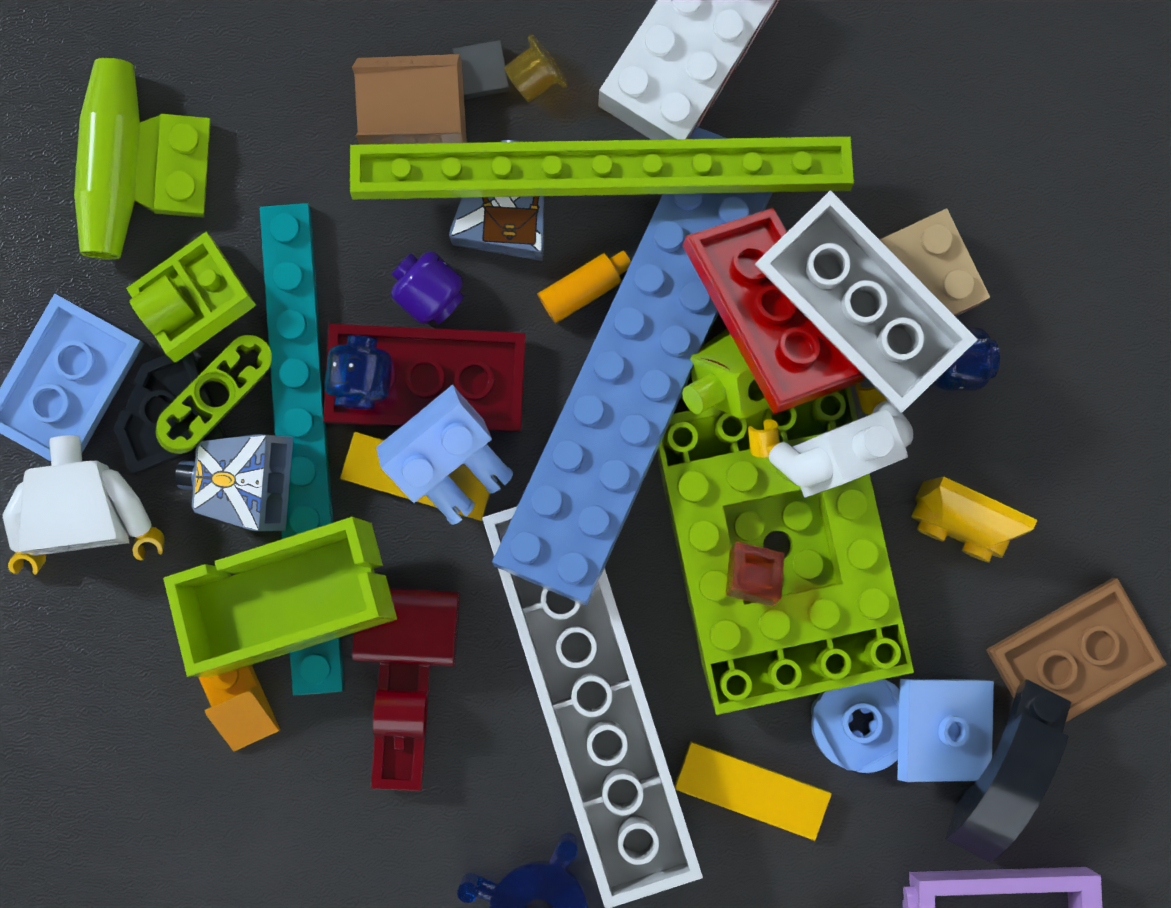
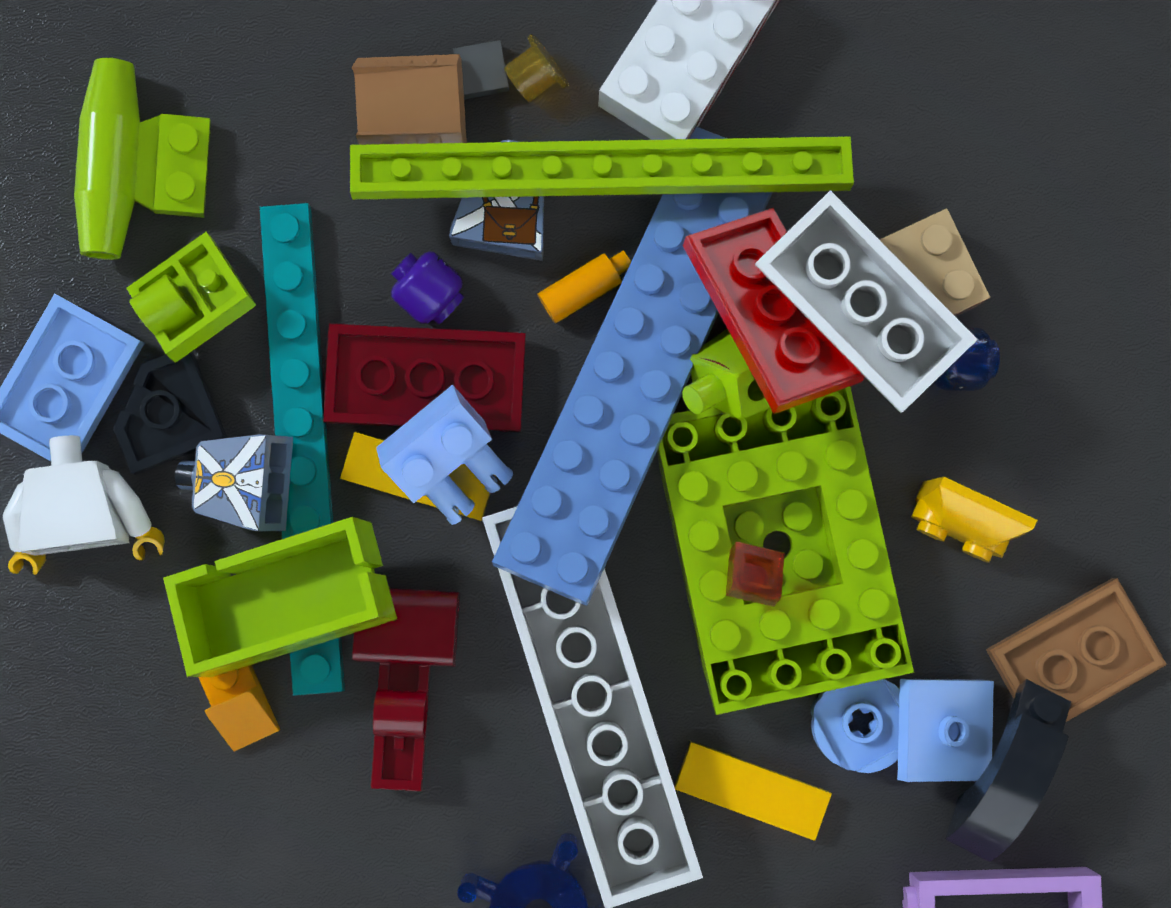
(198, 429): lime beam -> none
(358, 373): clear blue head -> none
(842, 452): white torso -> none

